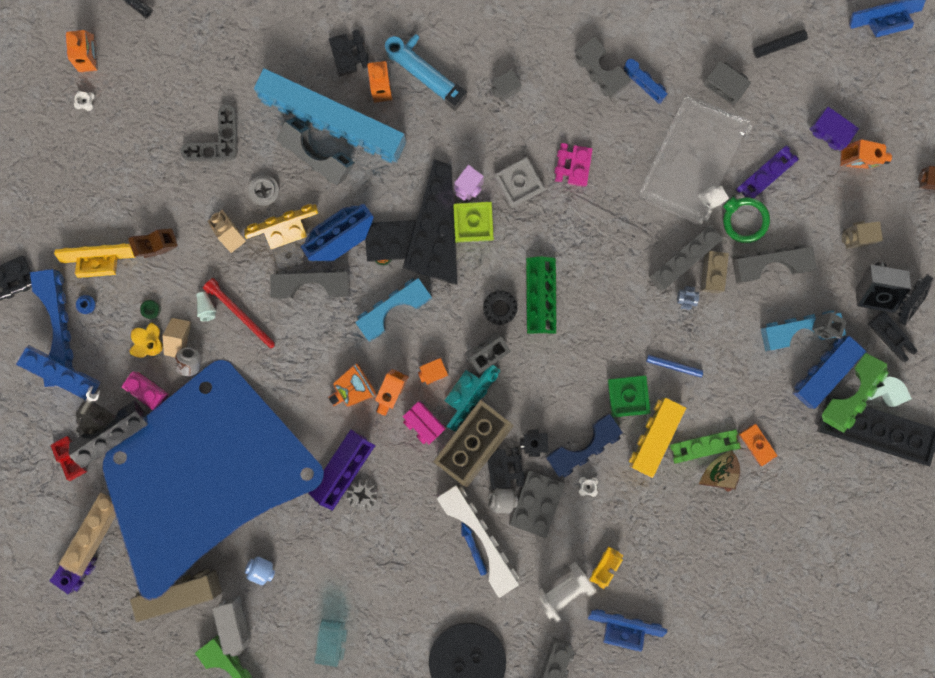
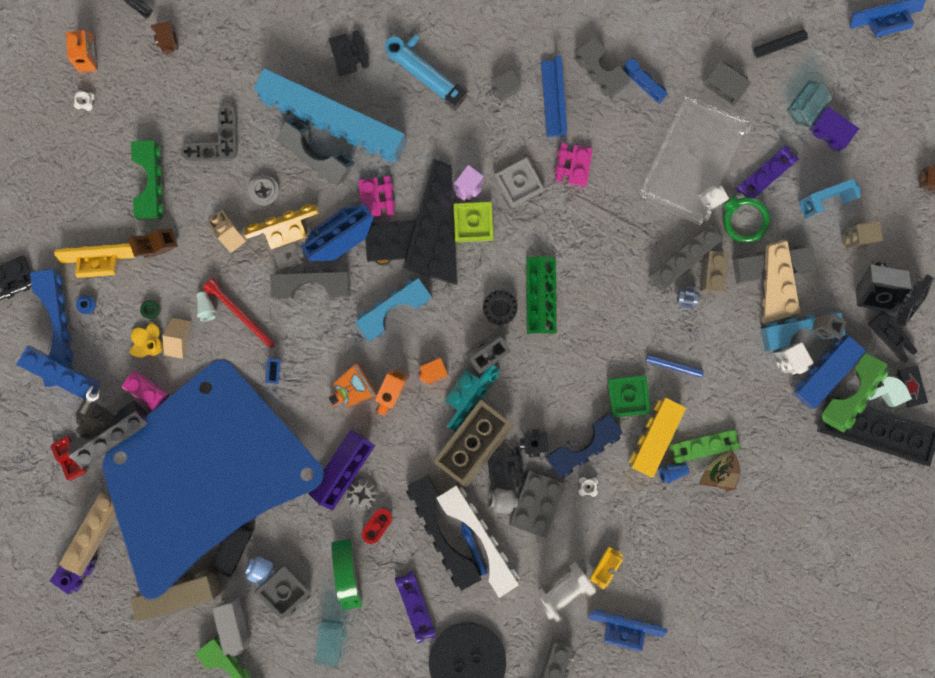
(149, 203): none -> green arch
(165, 37): none -> reddish brown brick
(187, 362): light grey head -> none
(232, 550): none -> black beam
(267, 371): none -> blue piece
(283, 592): none -> dark grey plate
(345, 575): none -> green arch
(370, 195): none -> dark pink plate
(376, 525): none -> red plate
(379, 80): orange torso -> none
(415, 606): none -> dark purple plate
(423, 422): dark pink brick -> none
(462, 568): none -> black arch
(554, 98): none -> blue fence
(671, 472): none -> blue cone
(758, 444): orange plate -> none
(779, 286): none -> tan wing
(793, 359): none -> white brick
(809, 103): none -> clear light blue brick
(812, 204): none -> dark azure panel
(865, 155): orange torso -> none
(913, 381): none -> black tile

